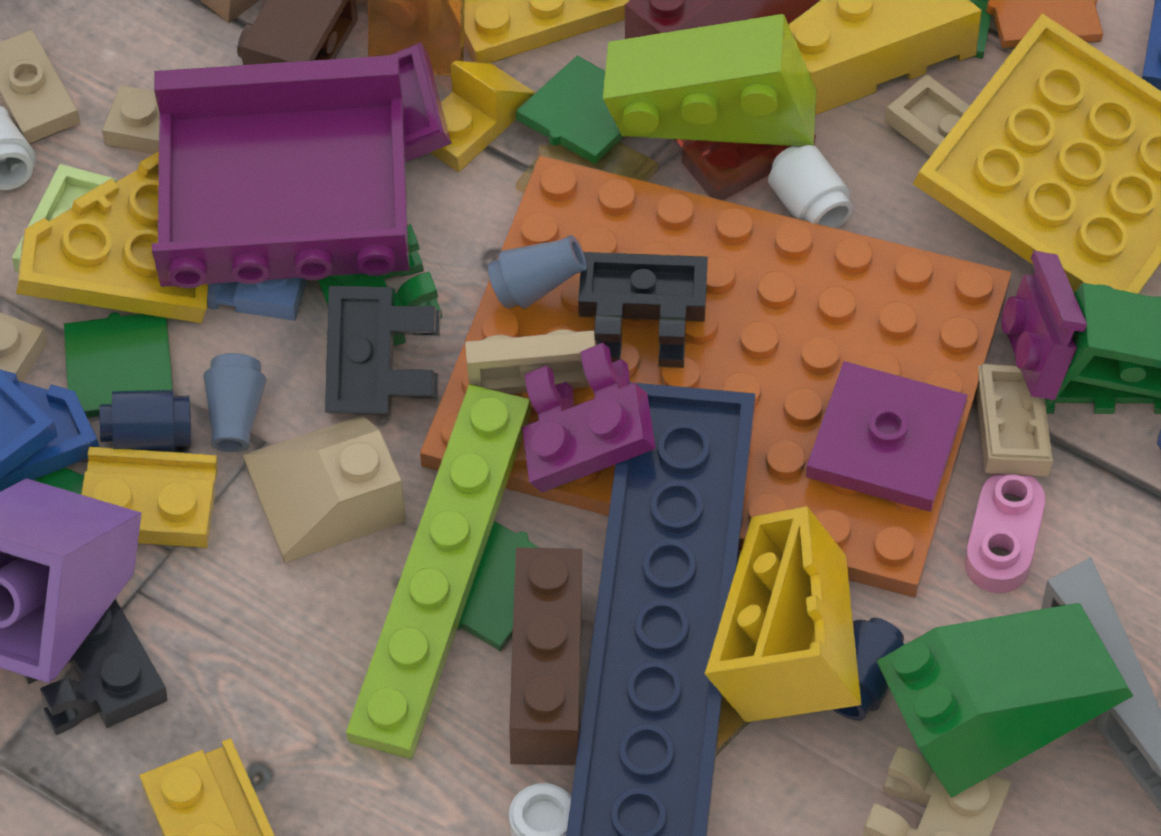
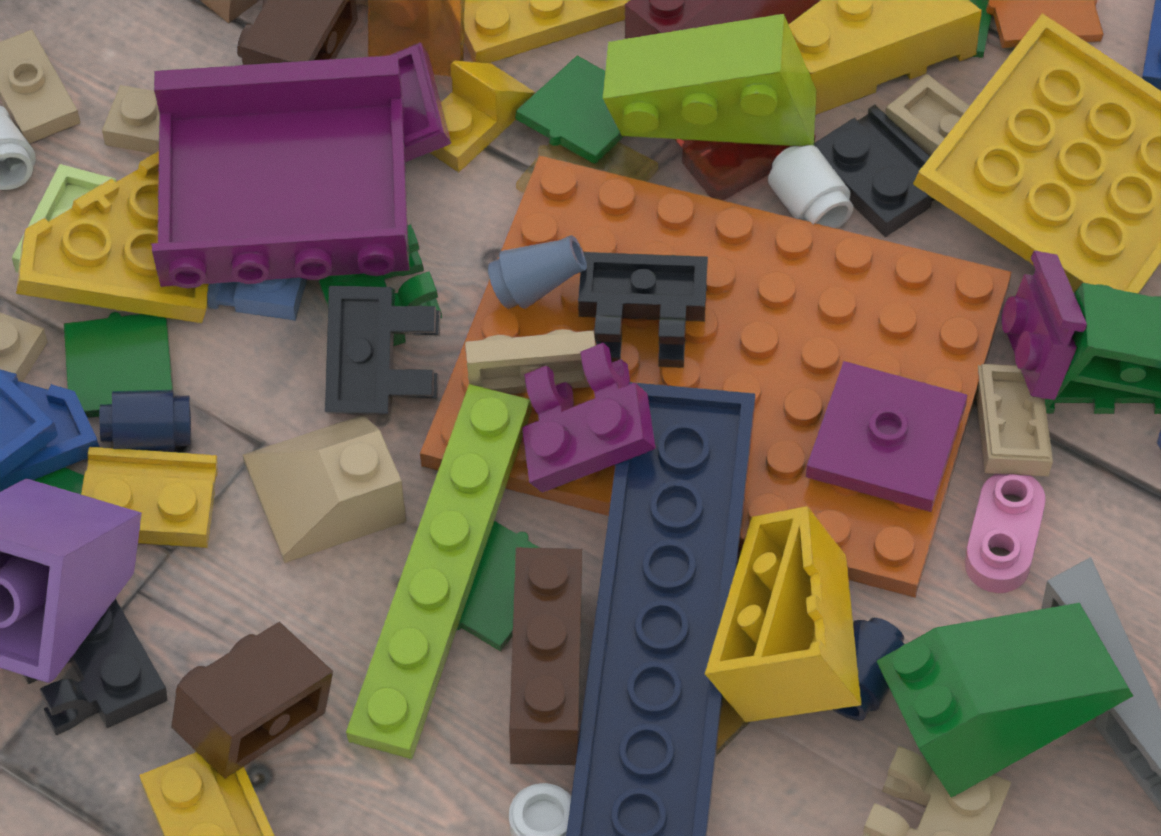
(233, 397): sand blue cone -> none
(251, 698): none -> reddish brown brick
(878, 168): none -> black plate

